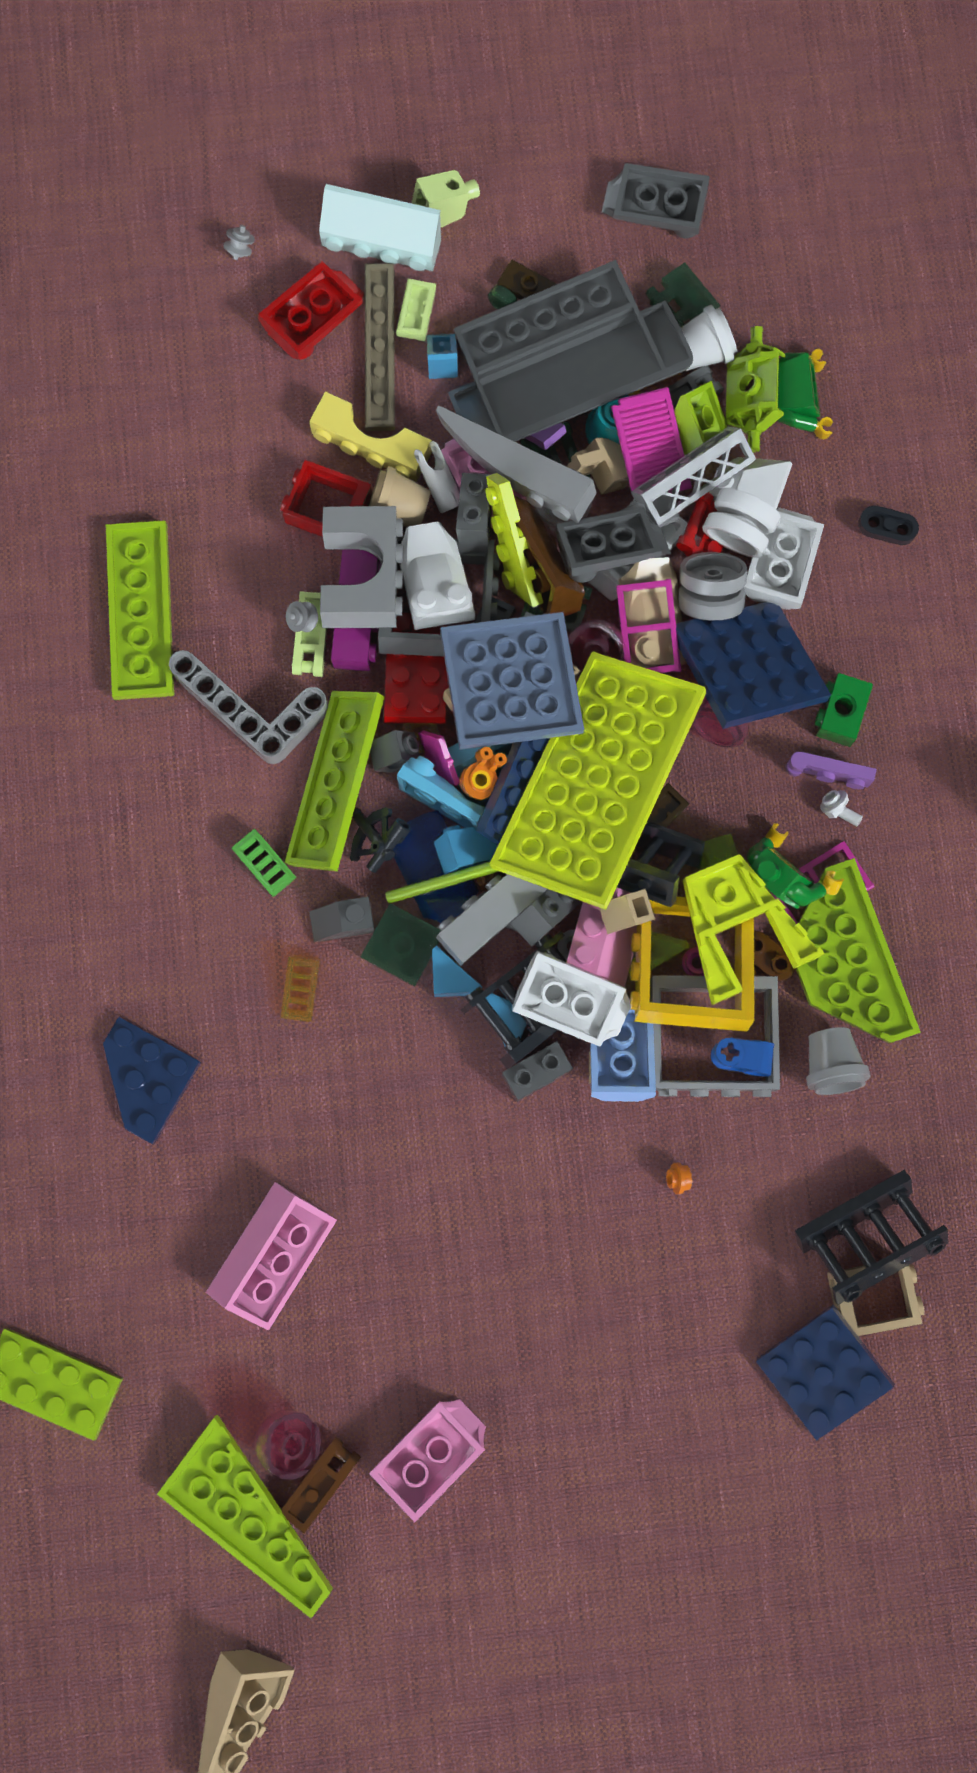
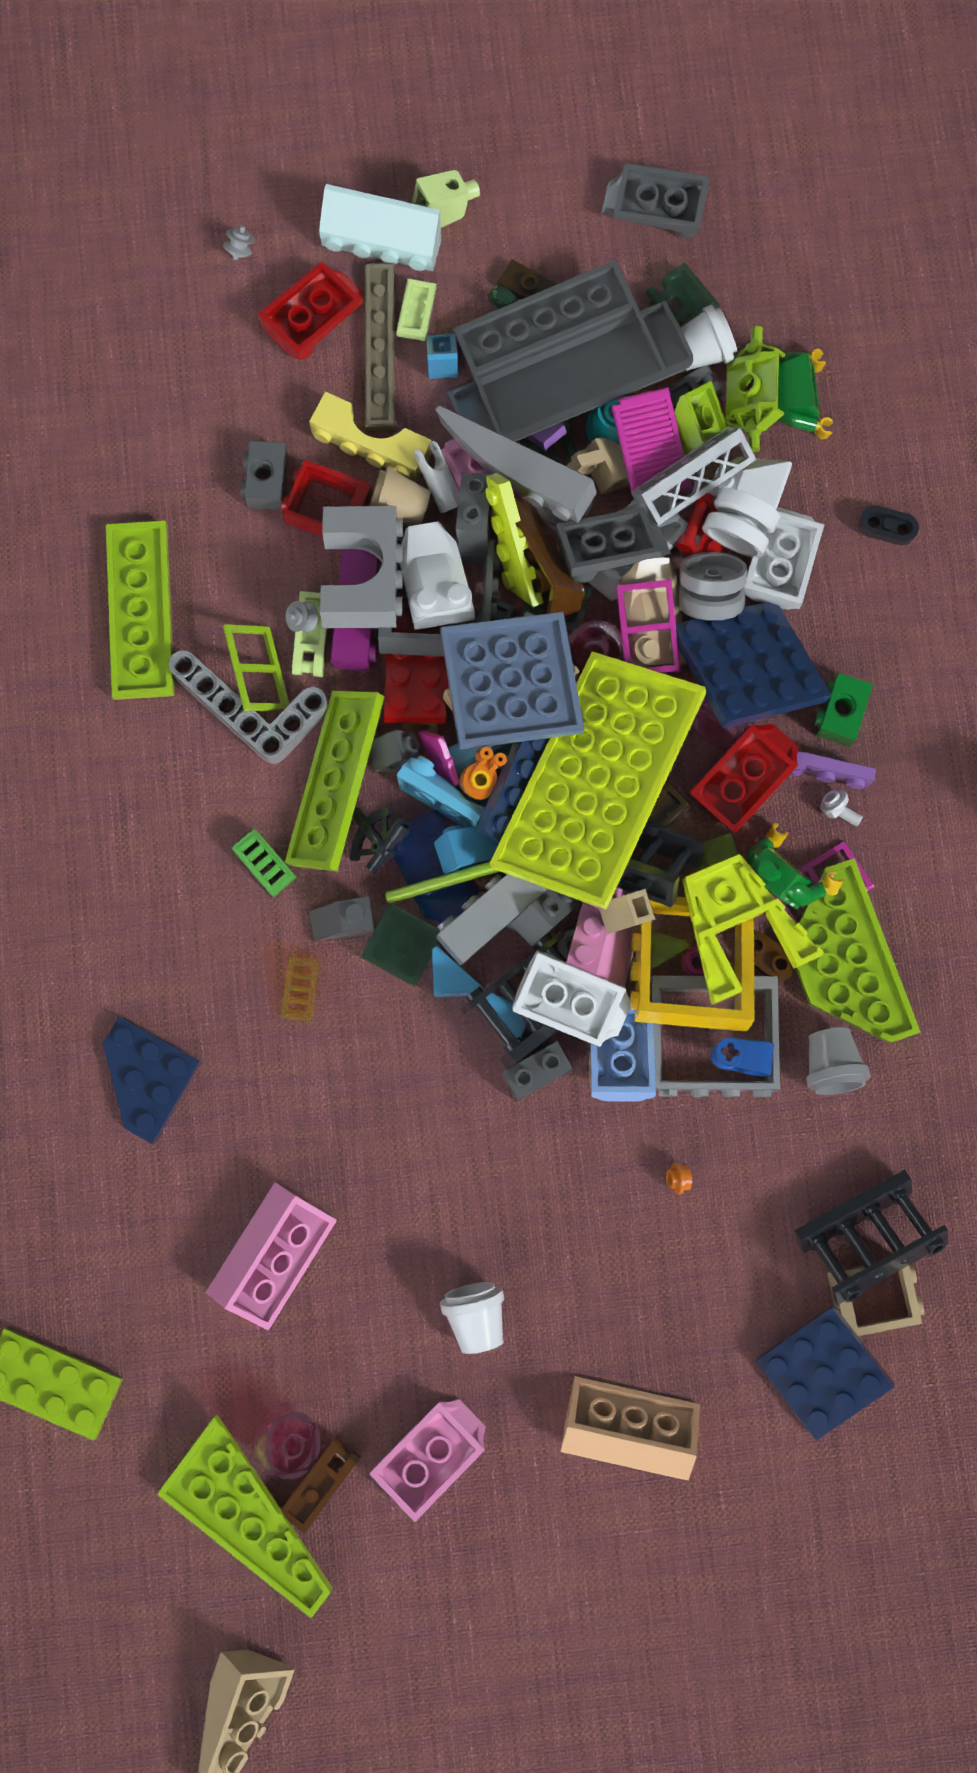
(269, 458): none -> dark grey brick
(273, 668): none -> lime window
(475, 1316): none -> white piece
(631, 1428): none -> light nougat slope
(747, 775): none -> red slope

